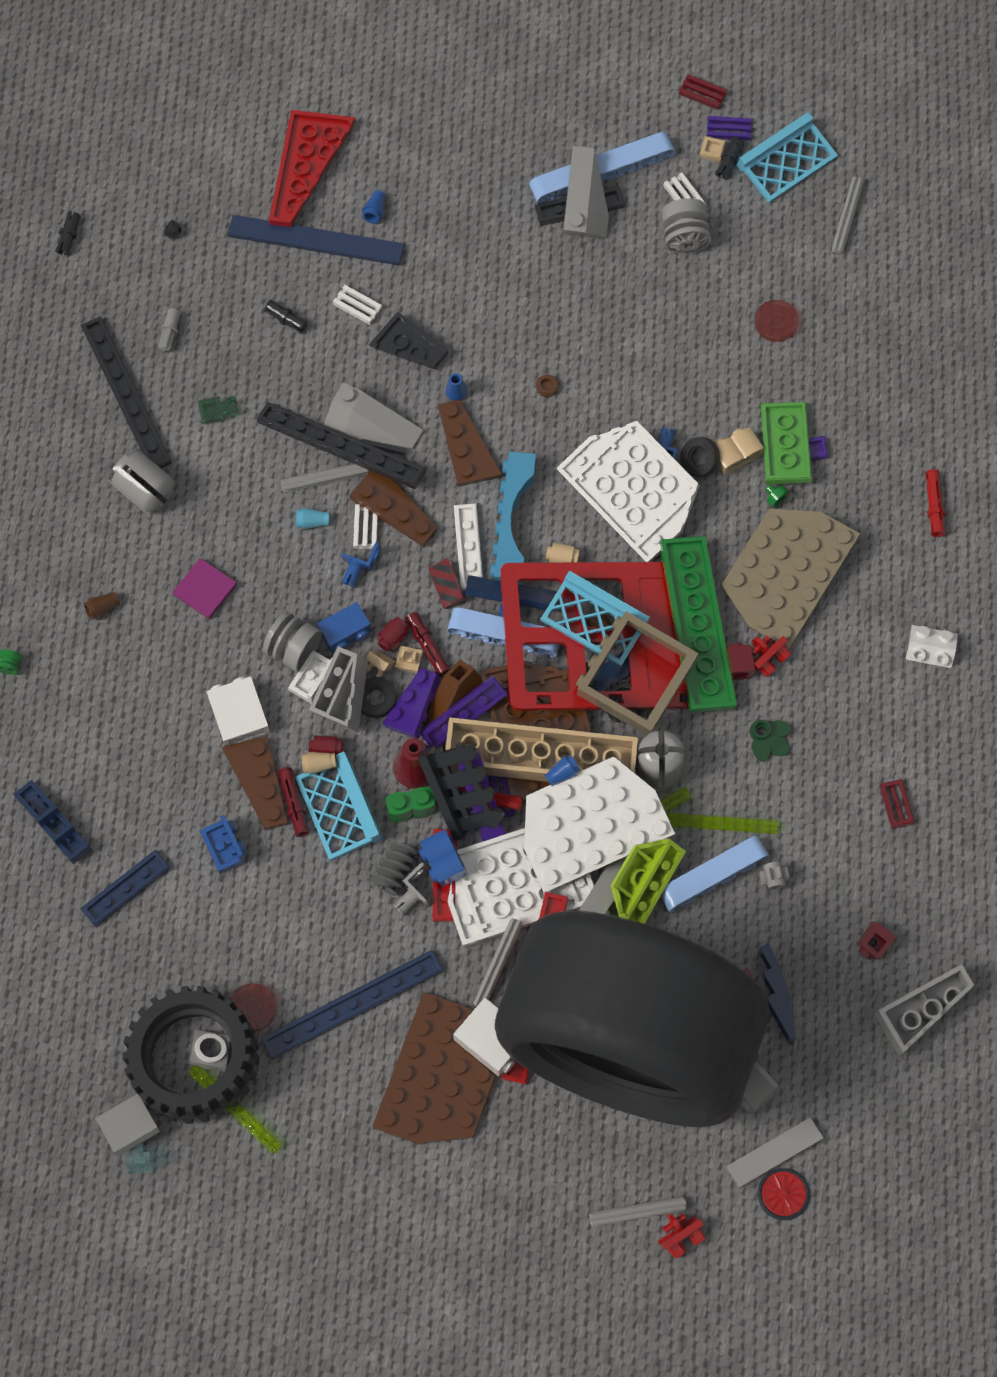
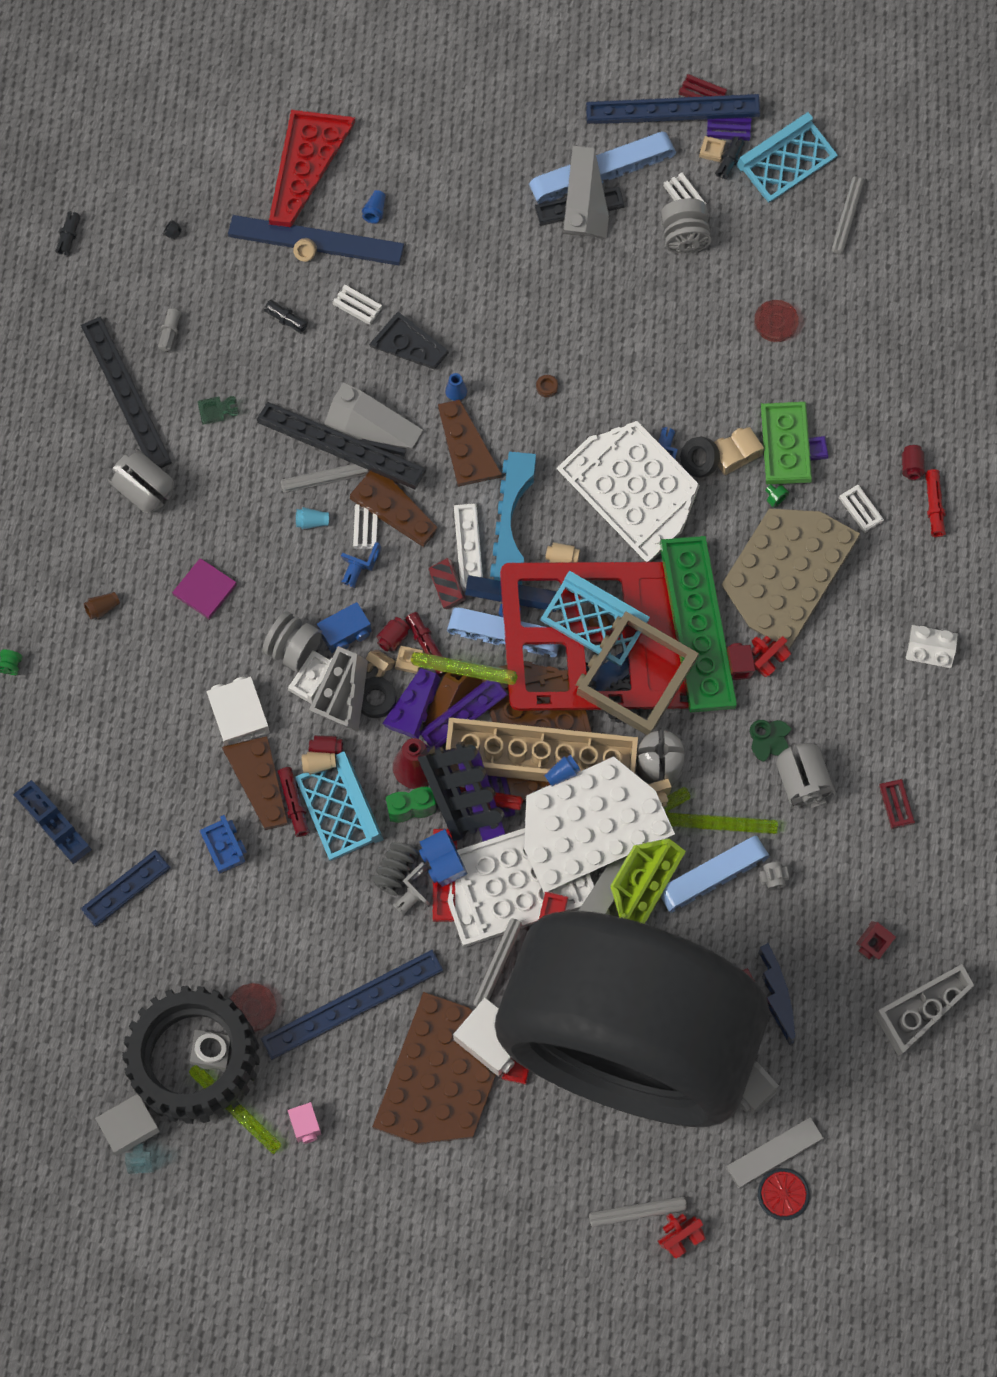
(304, 249): none -> tan tile
(304, 1123): none -> bright pink brick
(464, 668): none -> clear neon green axle
(662, 789): none -> tan tile
(673, 109): none -> dark blue tile
(816, 772): none -> light grey cylinder
(871, 524): none -> white tile
(913, 462): none -> dark red brick

